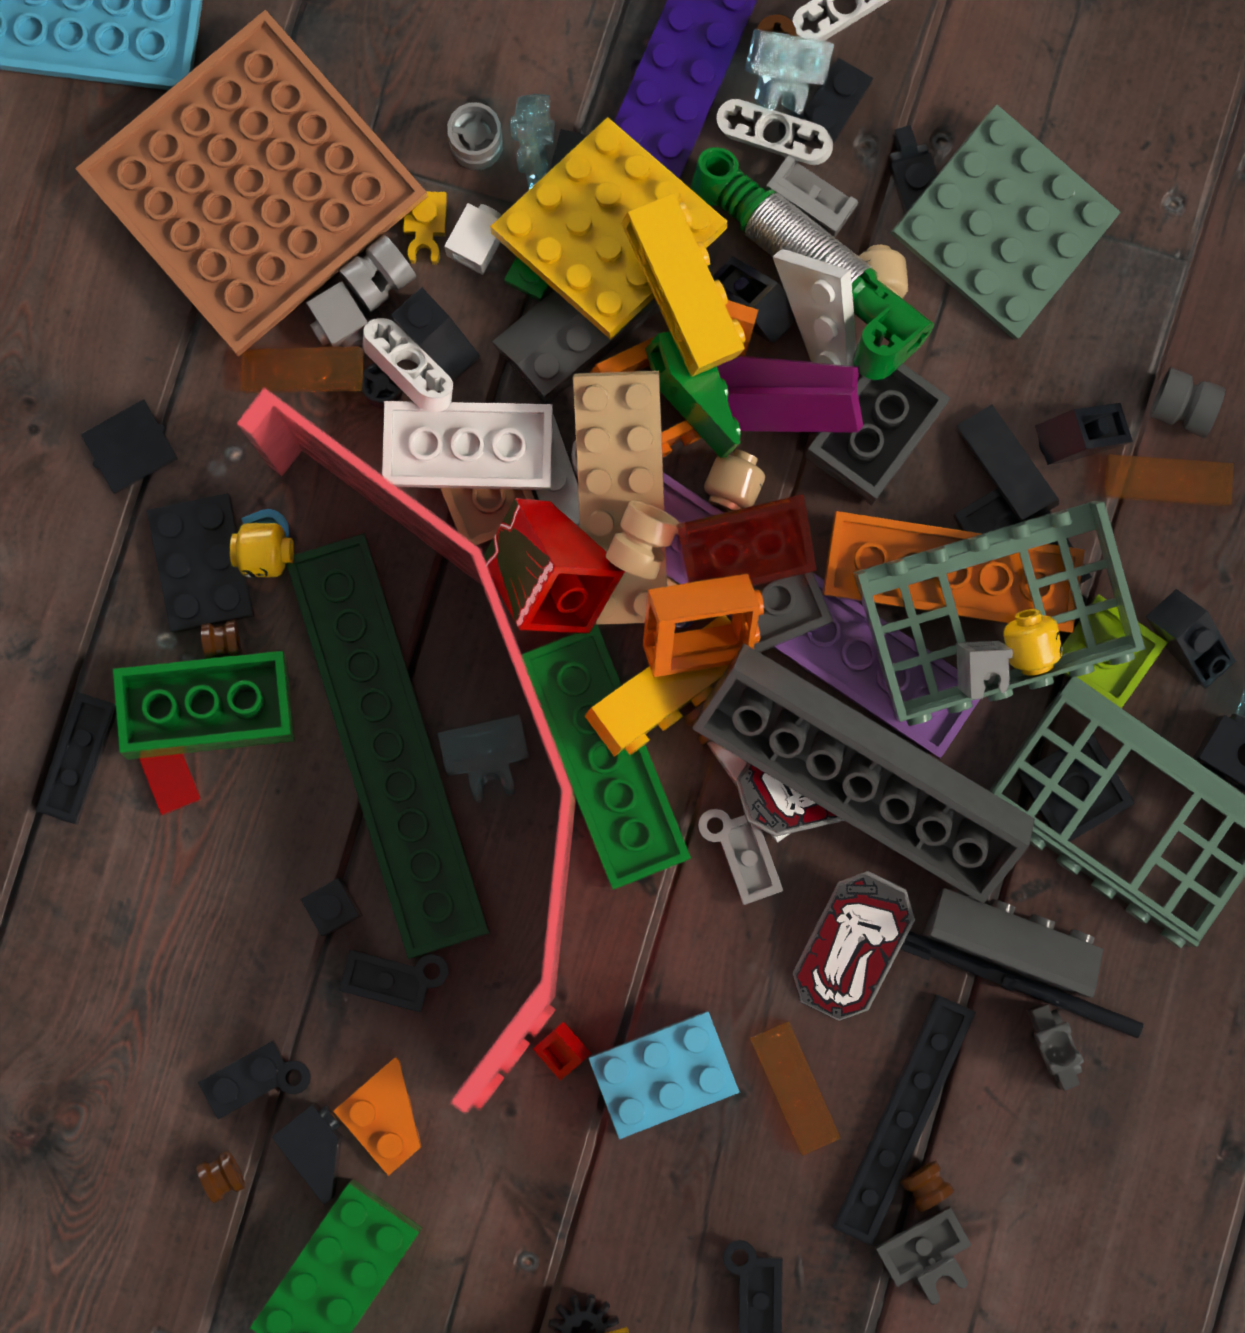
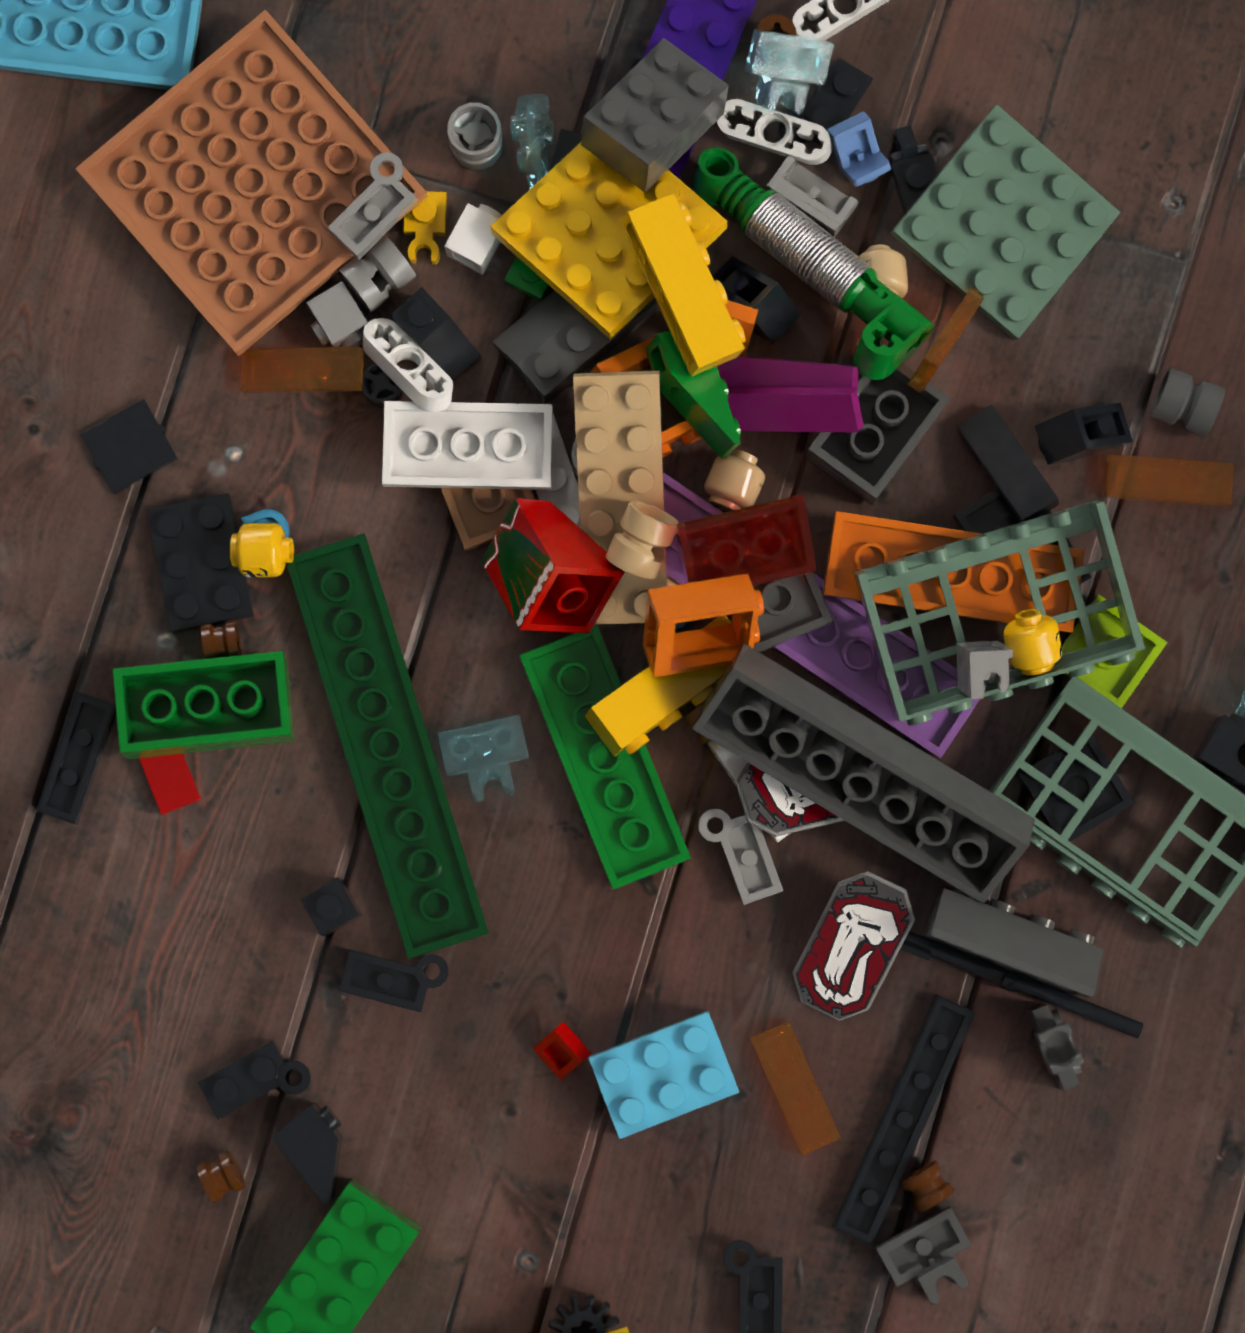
(279, 438): coral panel -> none
(375, 209): none -> light grey hinge
(383, 1117): orange wing -> none
(654, 114): none -> dark grey brick
(821, 305): white wing -> none
(858, 150): none -> medium blue bracket
(946, 340): none -> clear orange tile
(1191, 637): black slope -> none

